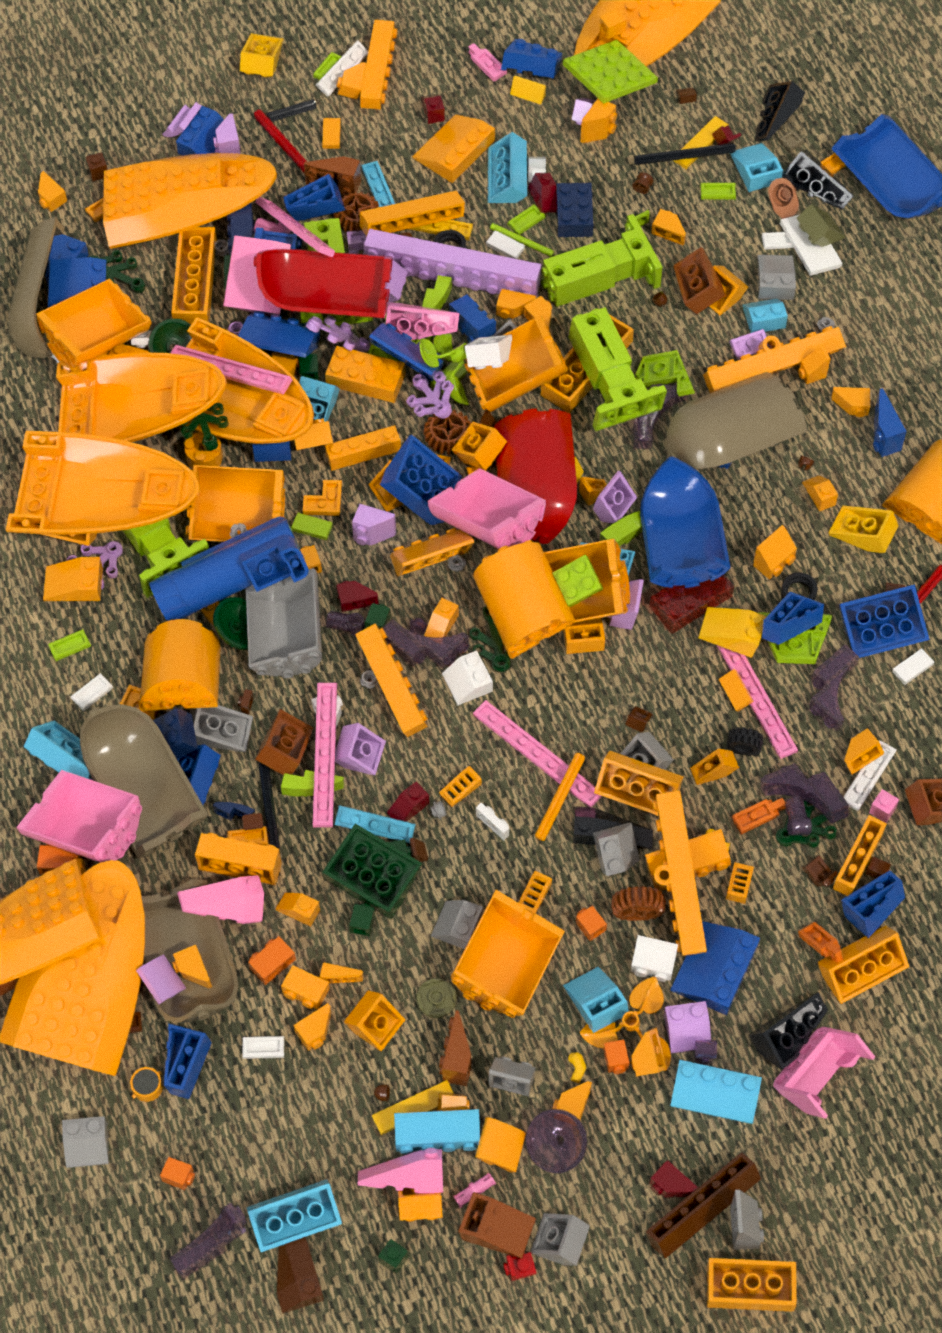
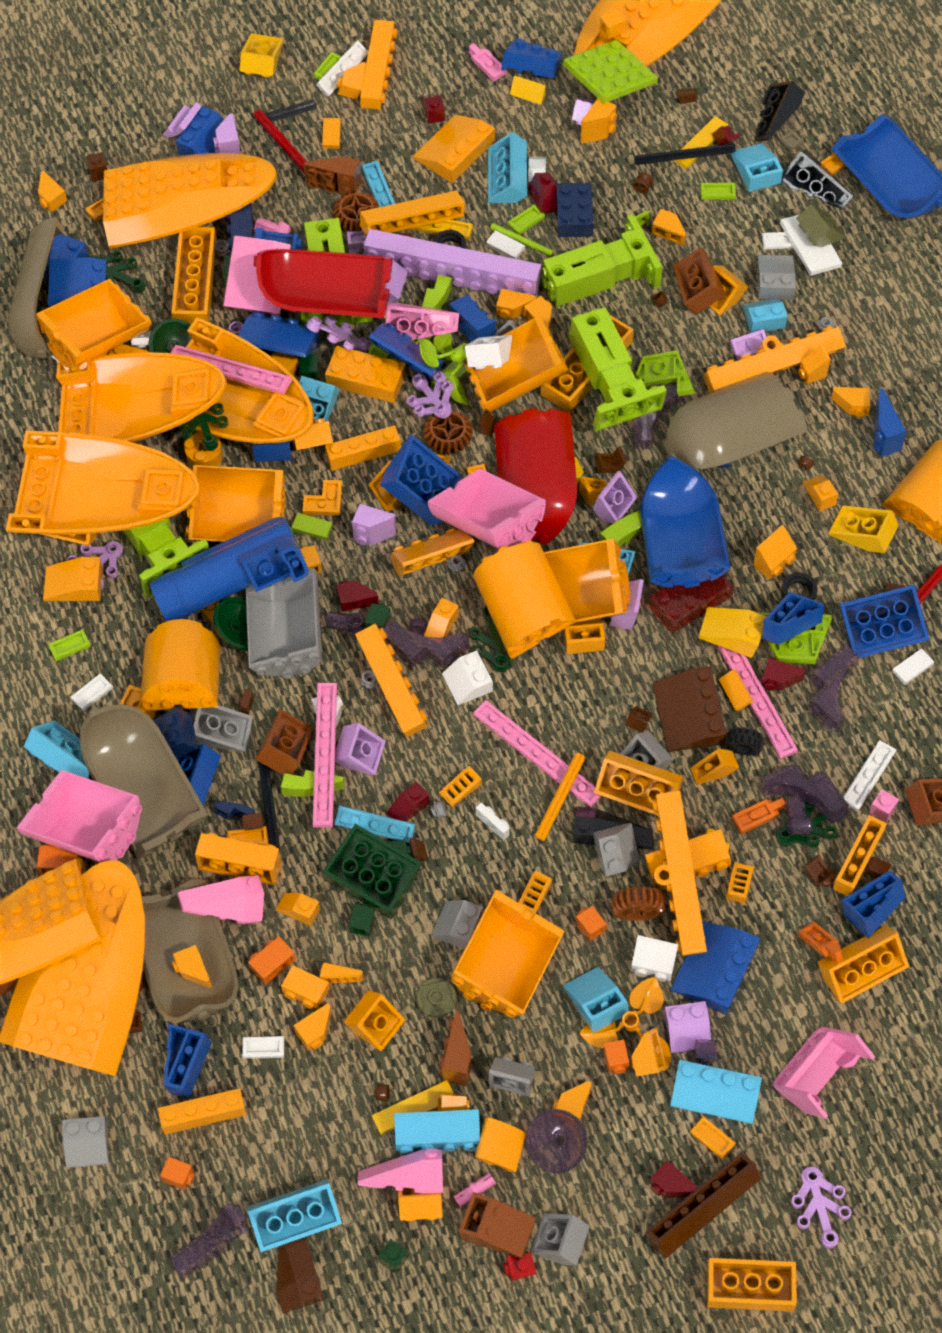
(146, 1084): piece -> none
(161, 979): lavender slope -> none
(202, 1111): none -> light orange brick
(240, 527): light grey plate -> none
(295, 226): bright pink tile -> none
(315, 199): blue wedge -> none
(479, 445): light orange brick -> none
(577, 580): lime plate -> none
(579, 1065): yellow arm -> none
(610, 462): none -> reddish brown bracket
(690, 710): none -> reddish brown slope
(712, 1138): none -> light orange tile
(745, 1222): light grey slope -> none
(780, 191): nougat piece -> none
(781, 675): none -> dark red slope
(787, 1033): black wedge -> none
(820, 1203): none -> lavender plant
(862, 750): light orange slope -> none

